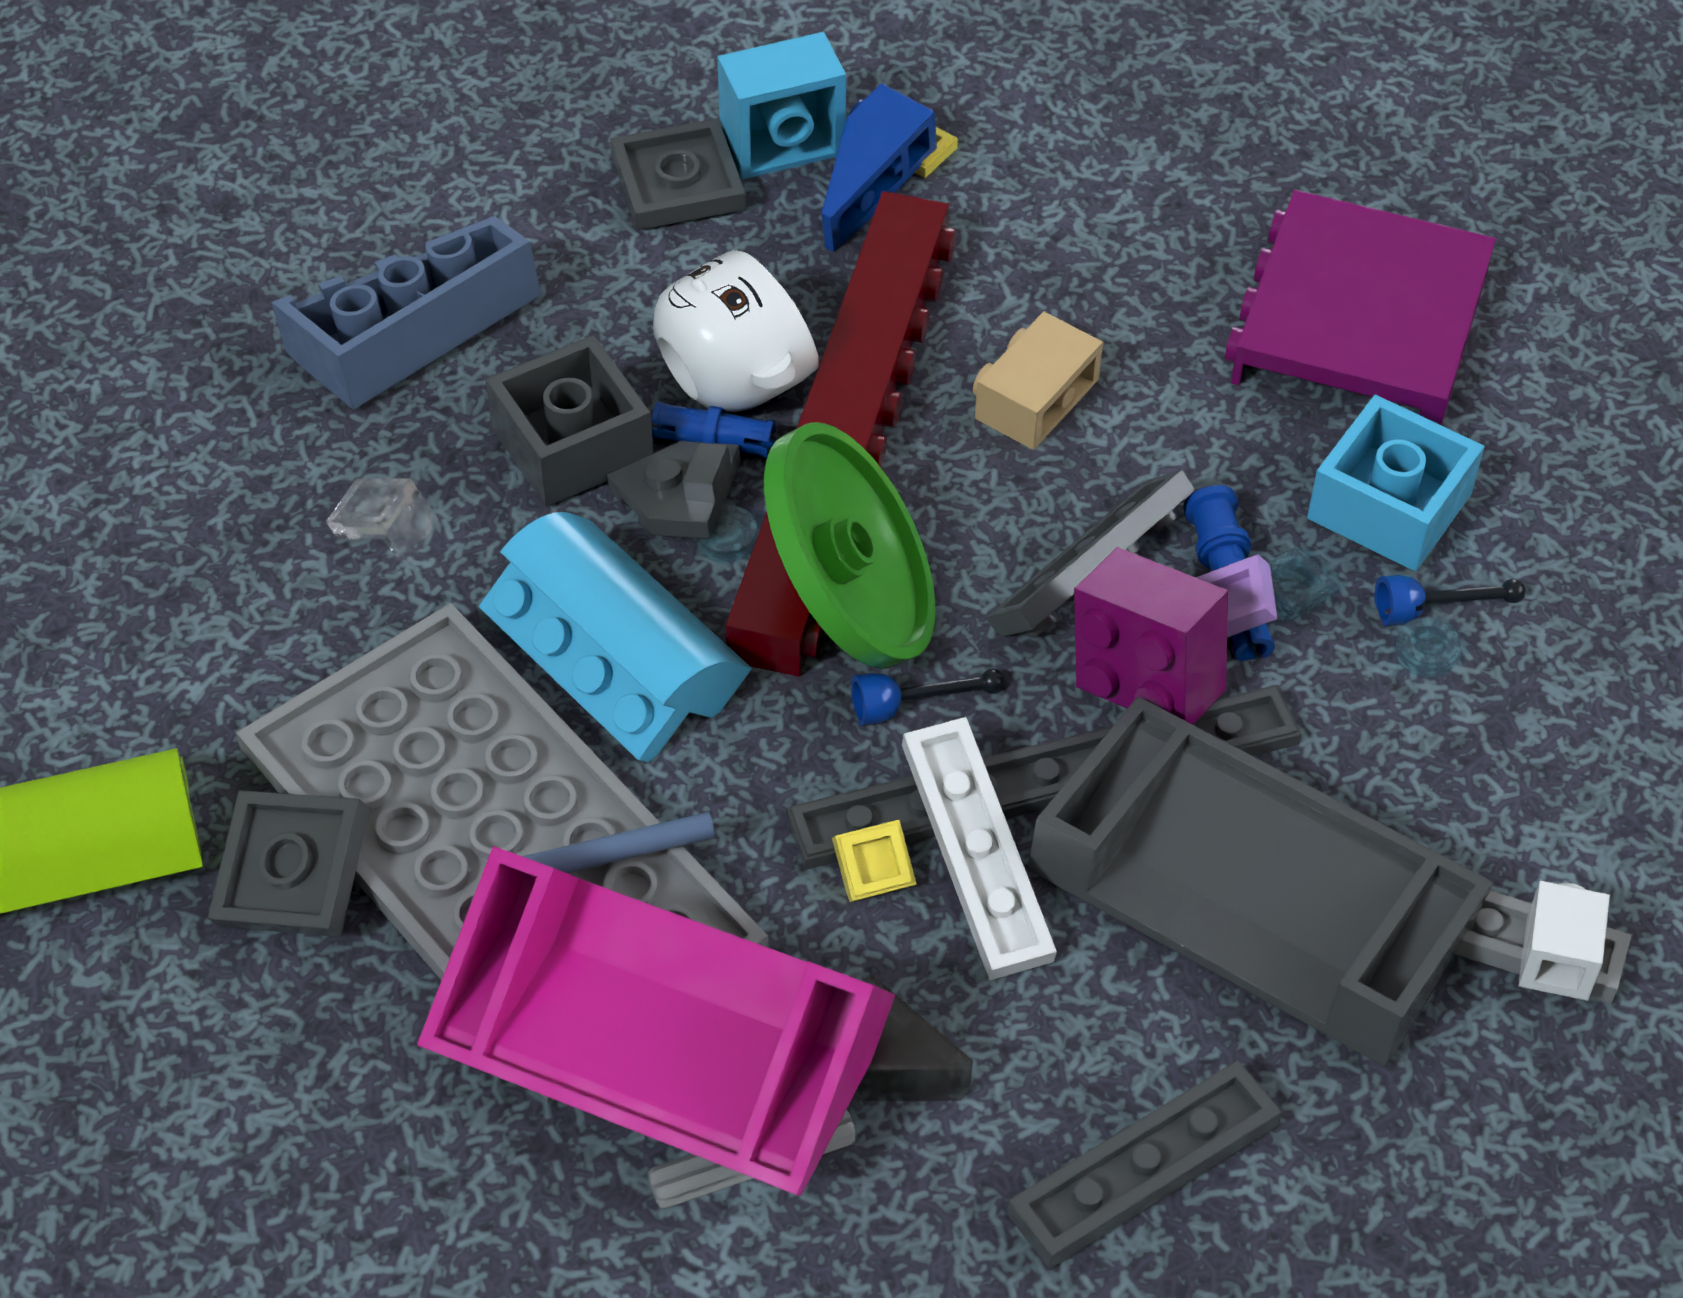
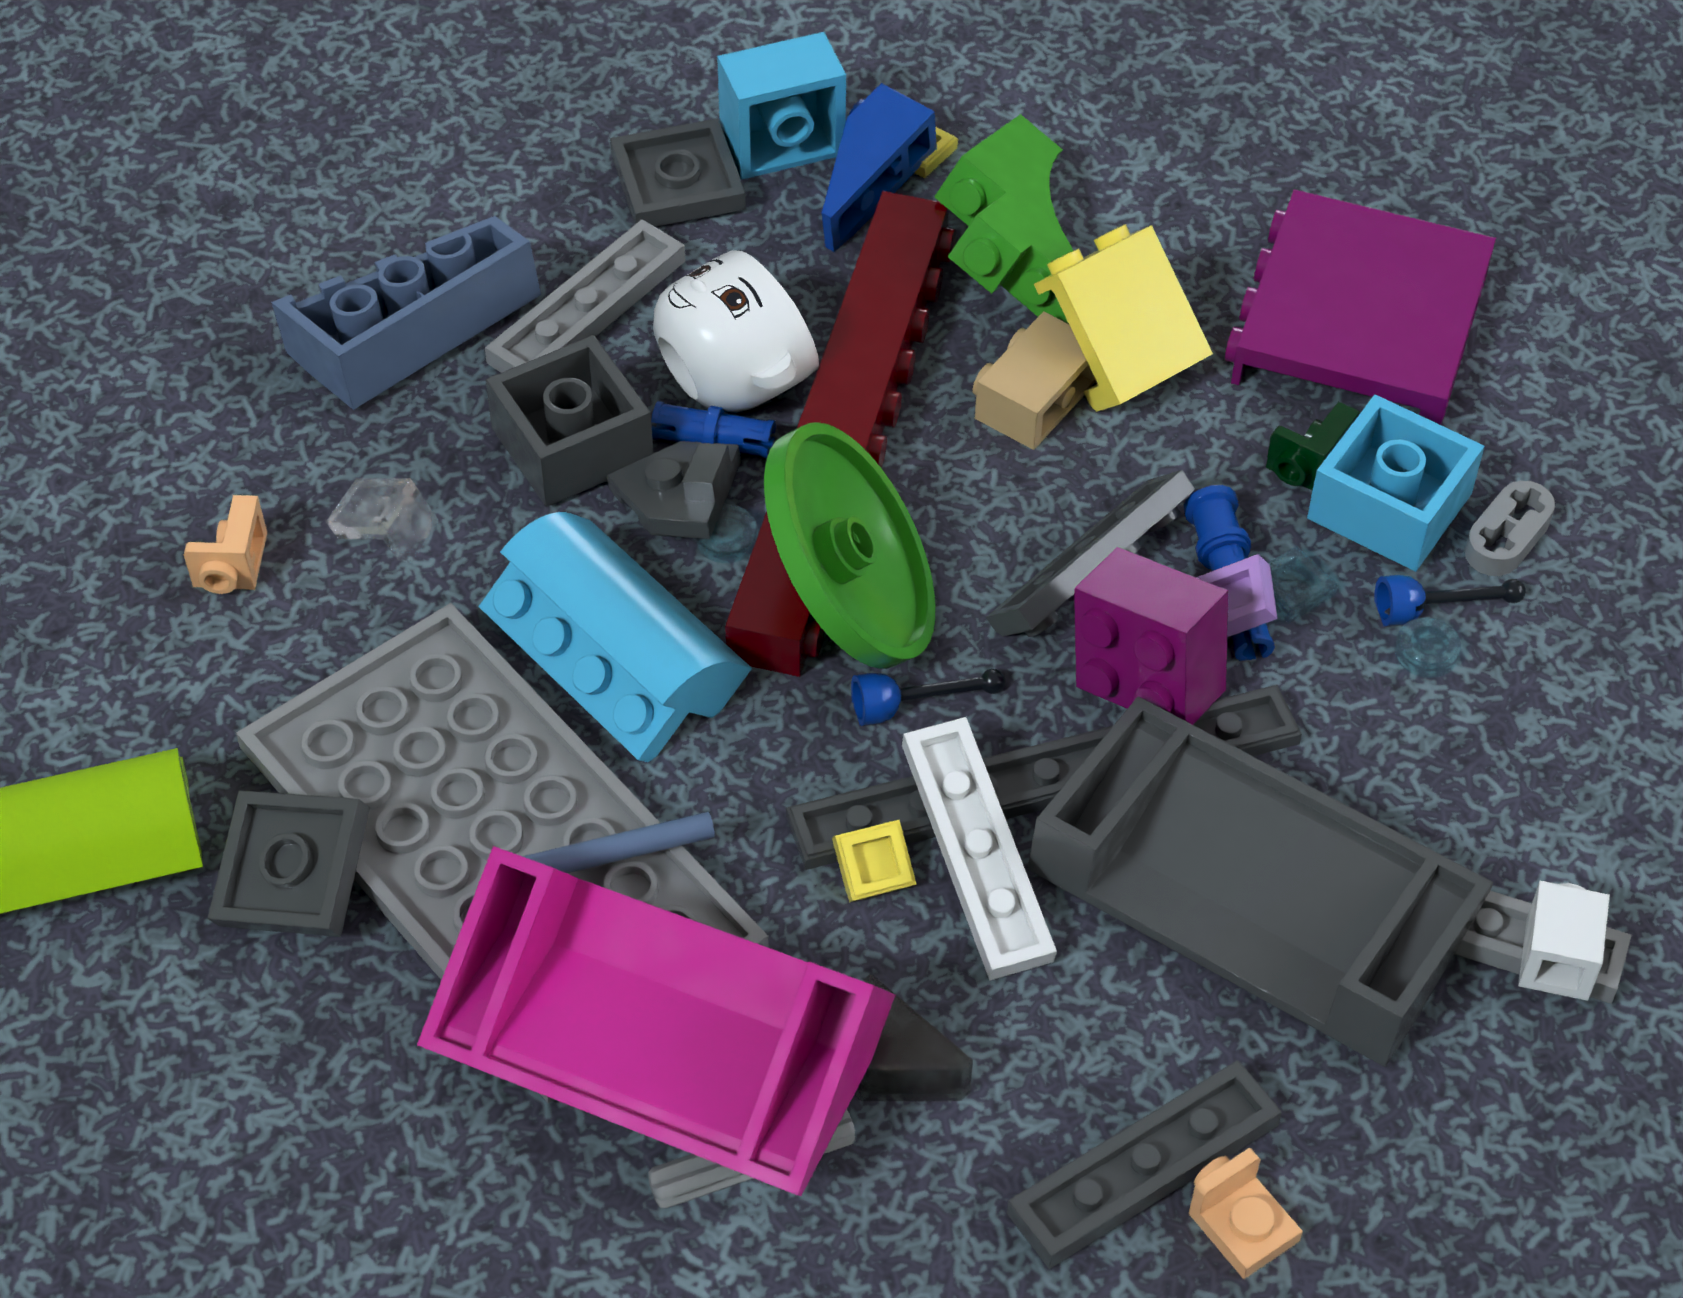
(237, 553): none -> light nougat bracket
(590, 297): none -> light grey plate
(1009, 213): none -> bright green arch
(1126, 314): none -> light yellow panel
(1241, 1213): none -> light nougat bracket
(1297, 456): none -> dark green bracket
(1499, 521): none -> light grey beam

